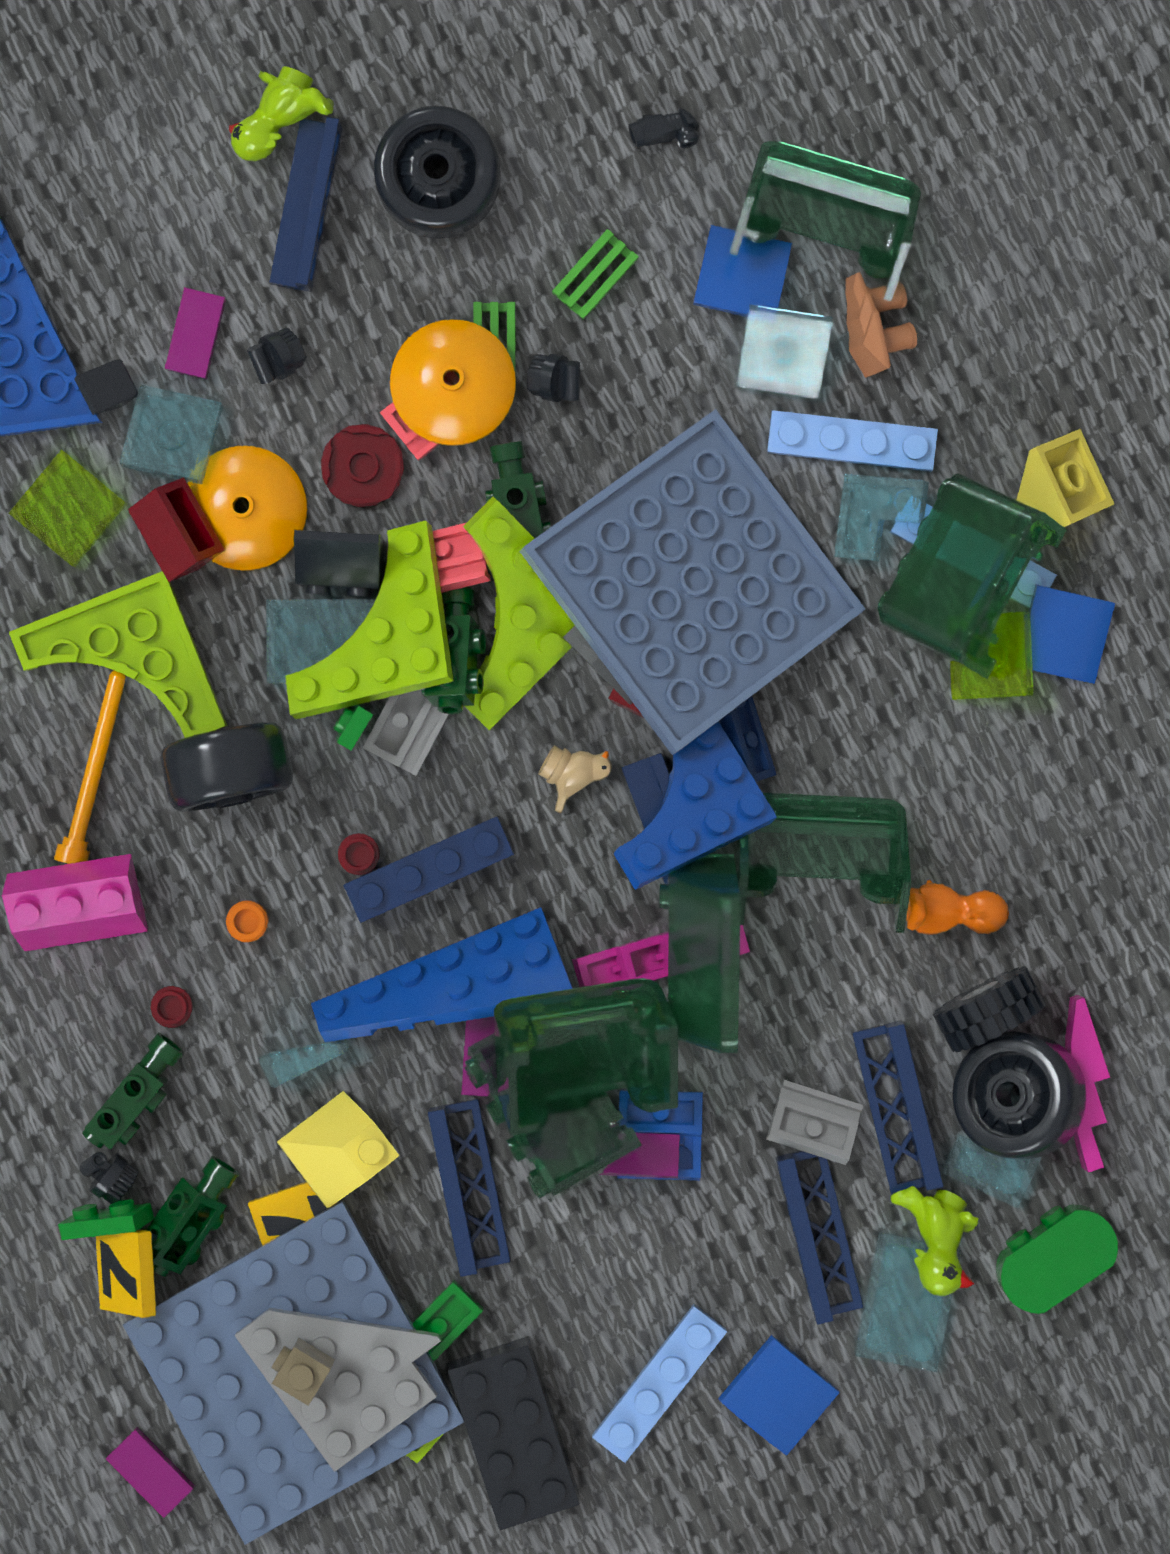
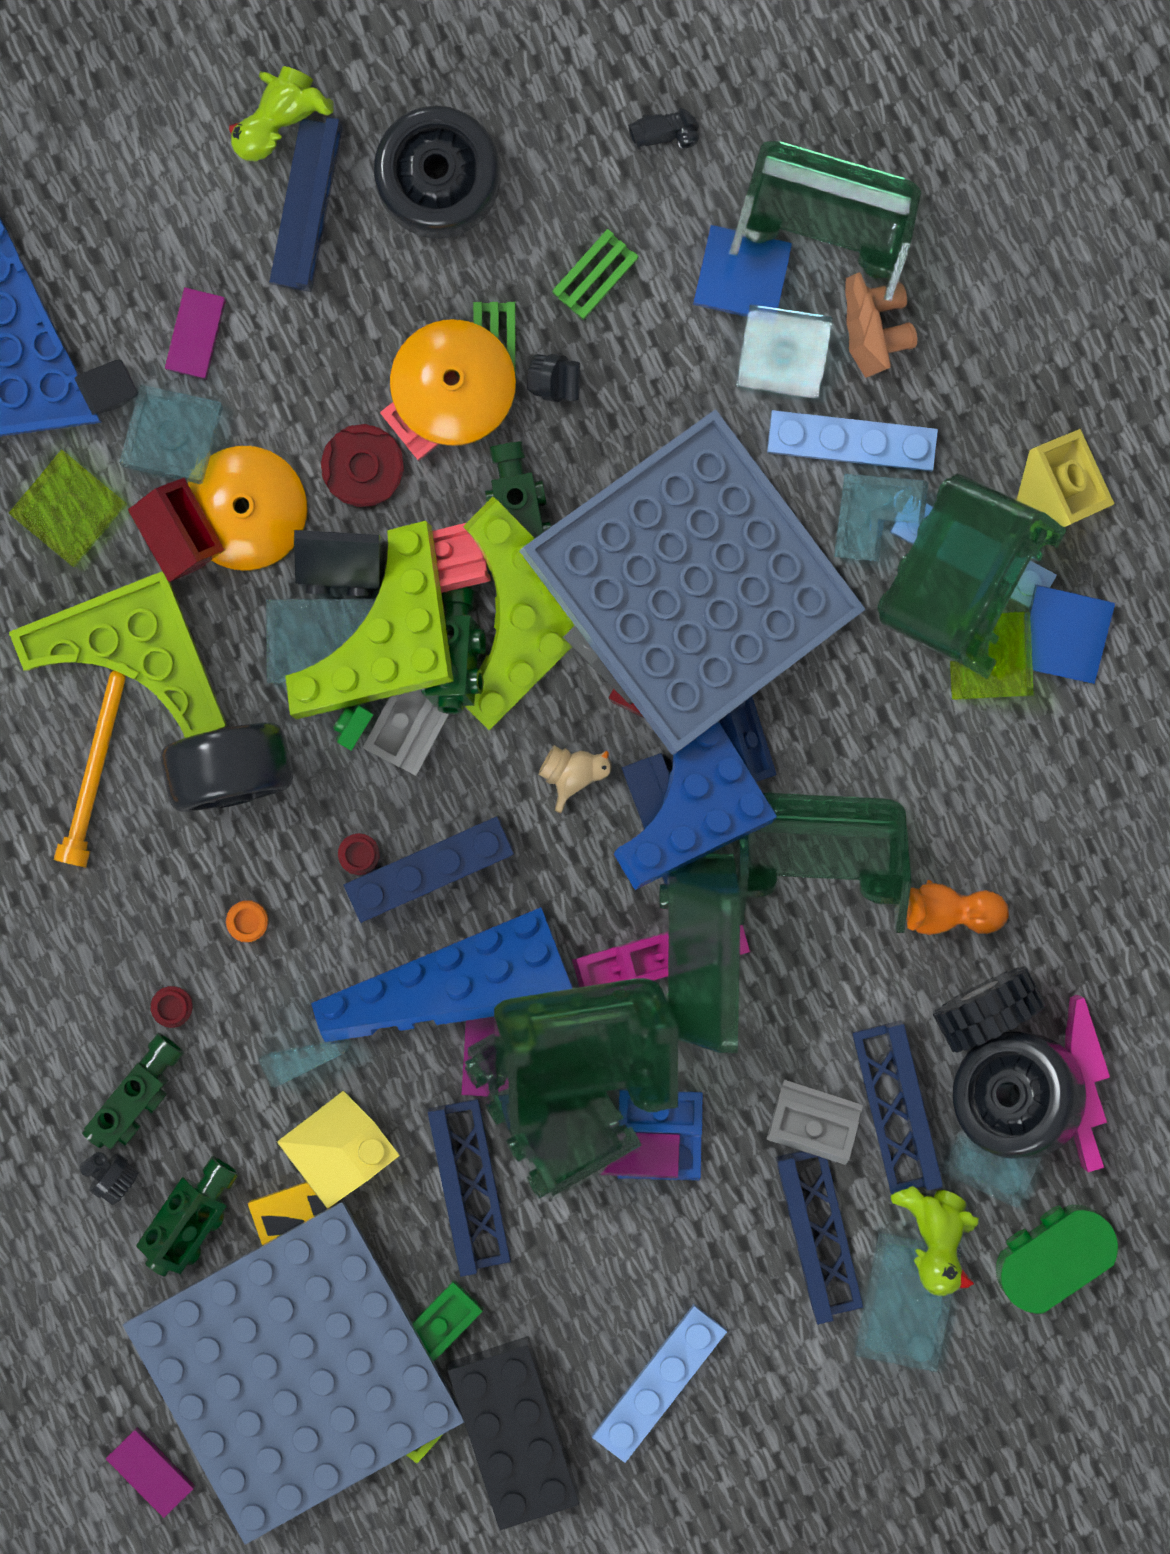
(74, 903): dark pink slope -> none
(117, 1219): green plate -> none
(126, 1273): yellow tile -> none
(277, 355): black piece -> none
(301, 1370): dark tan brick -> none
(368, 1387): light grey wing -> none
(778, 1395): blue slope -> none

